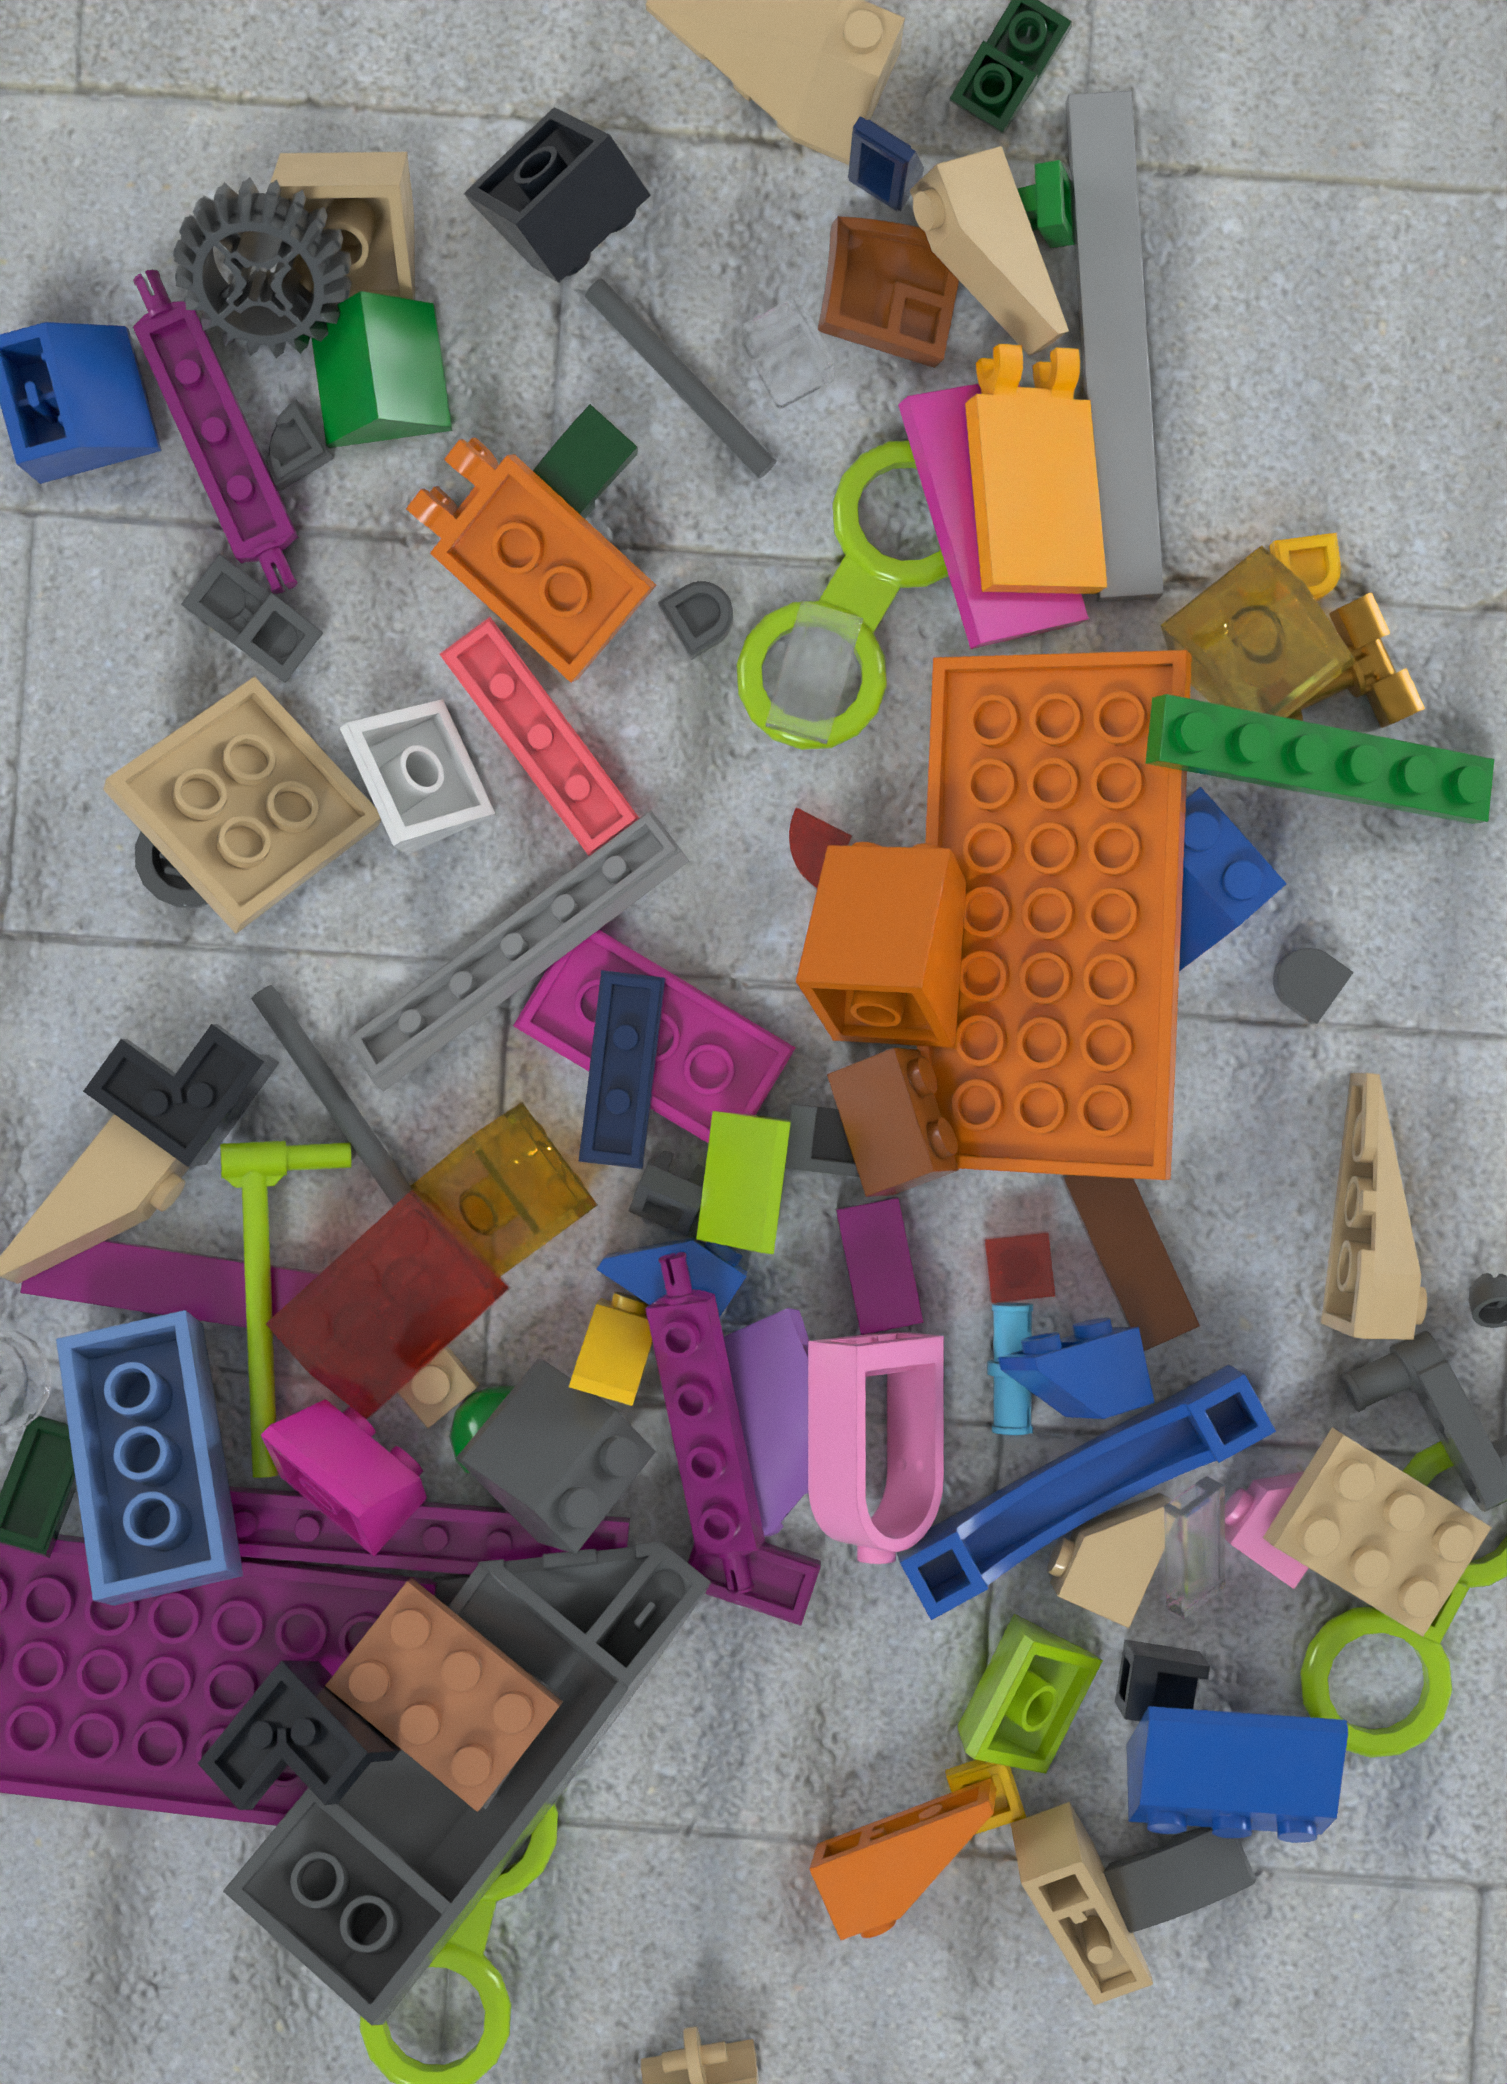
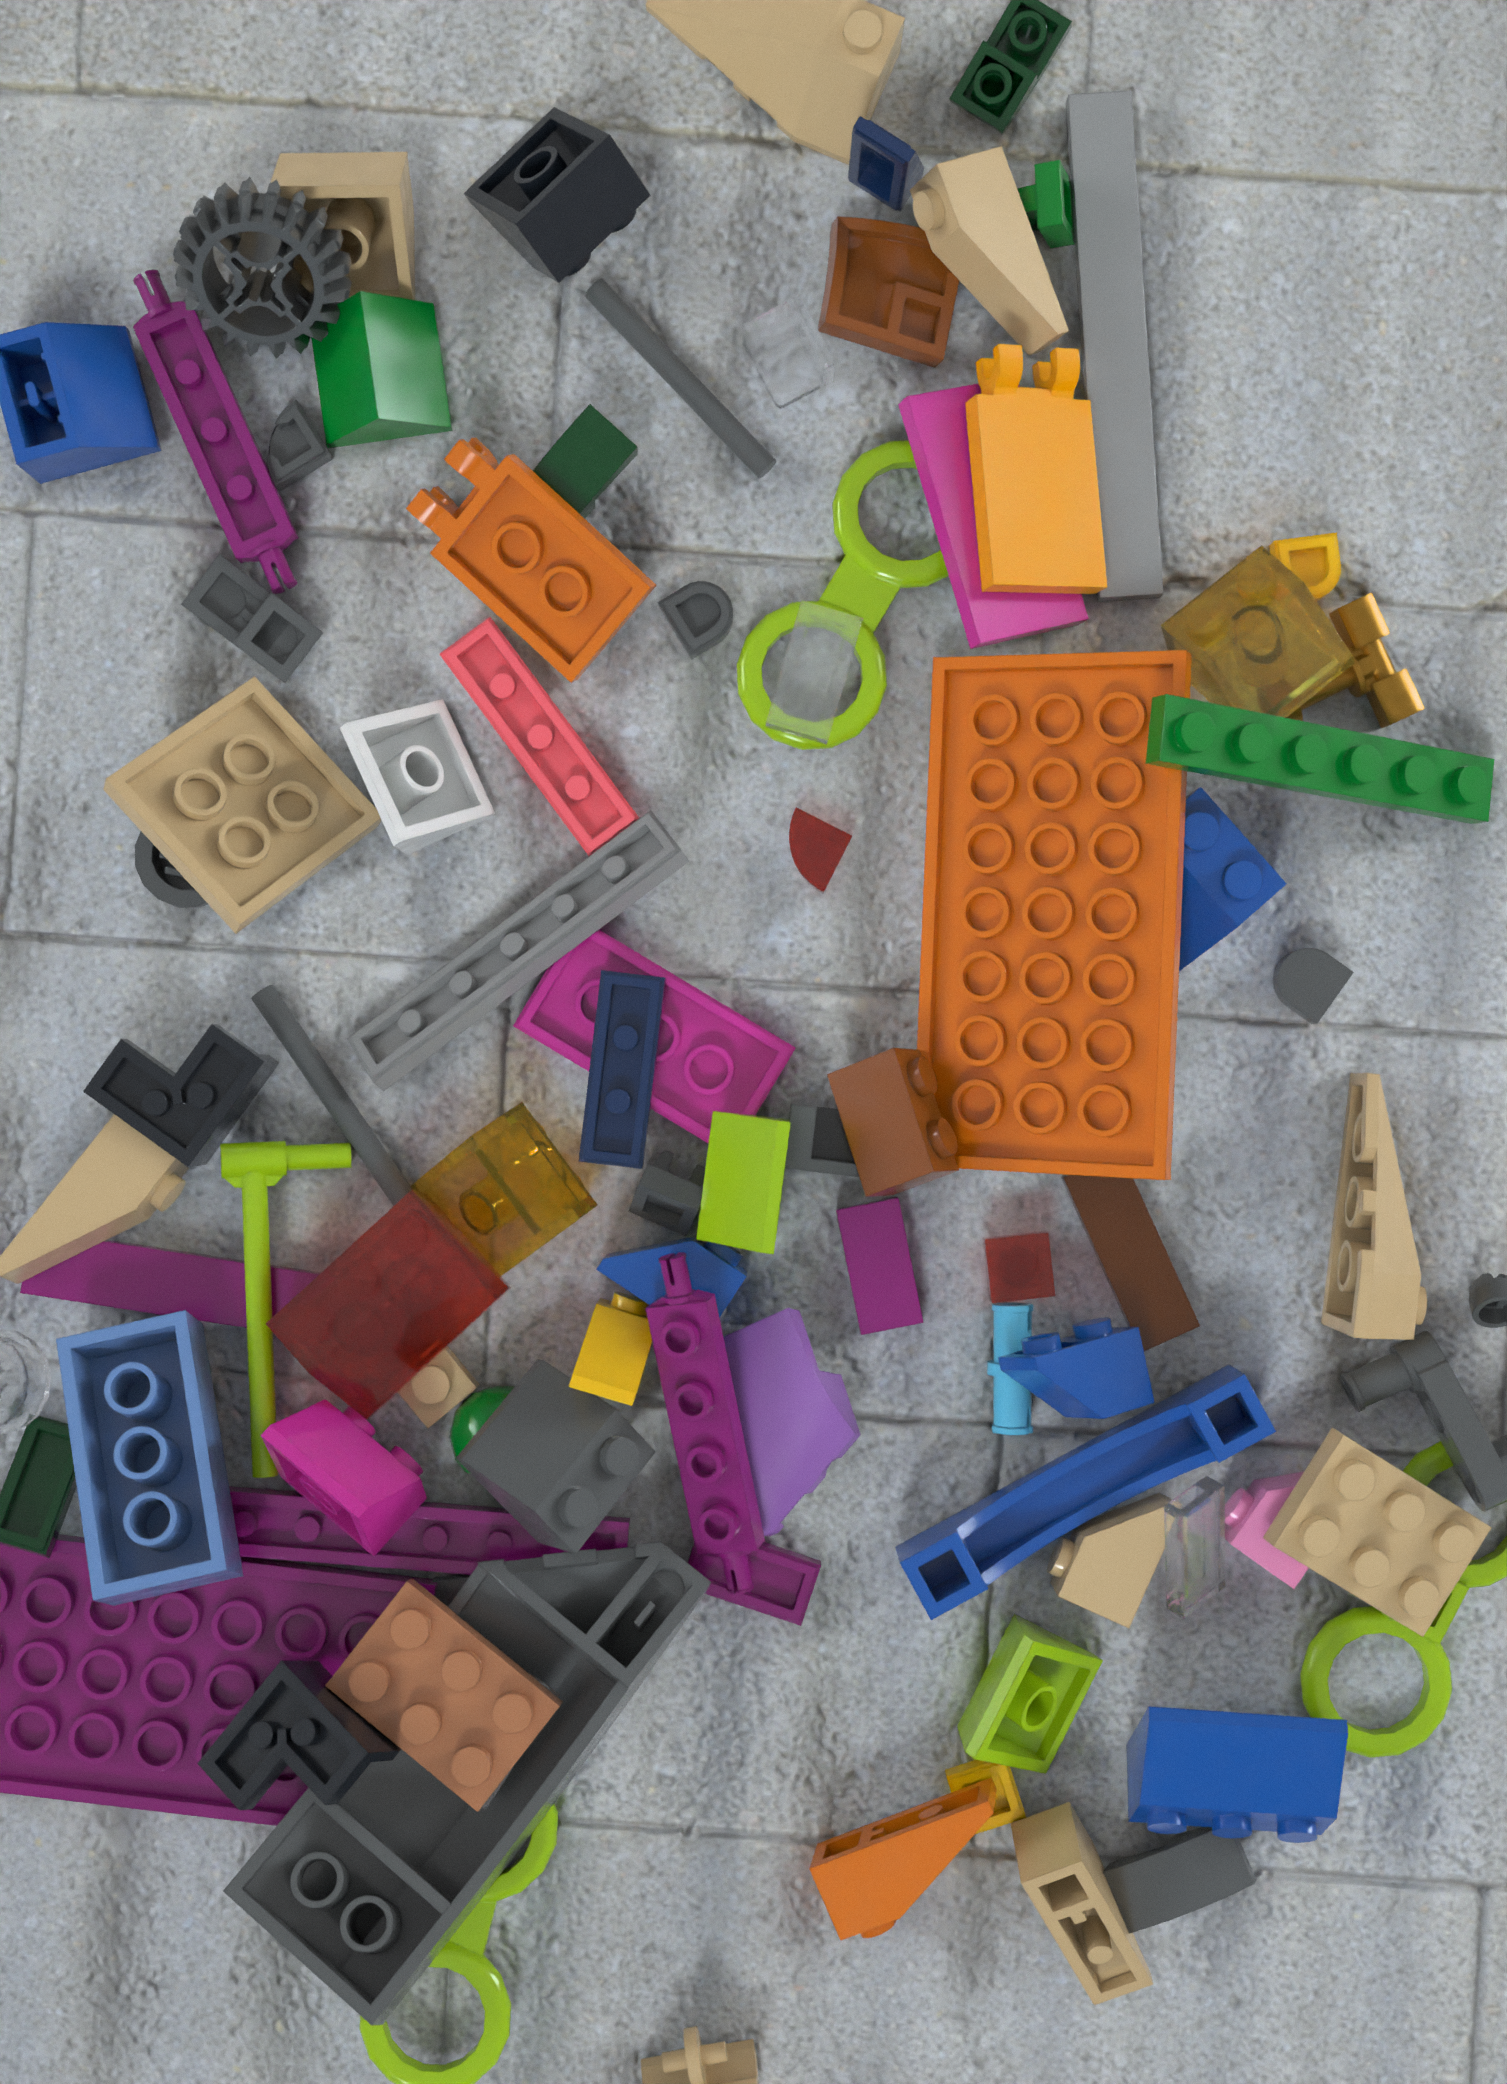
(839, 1439): bright pink window -> none
(886, 944): orange slope -> none
(1157, 1678): black panel -> none

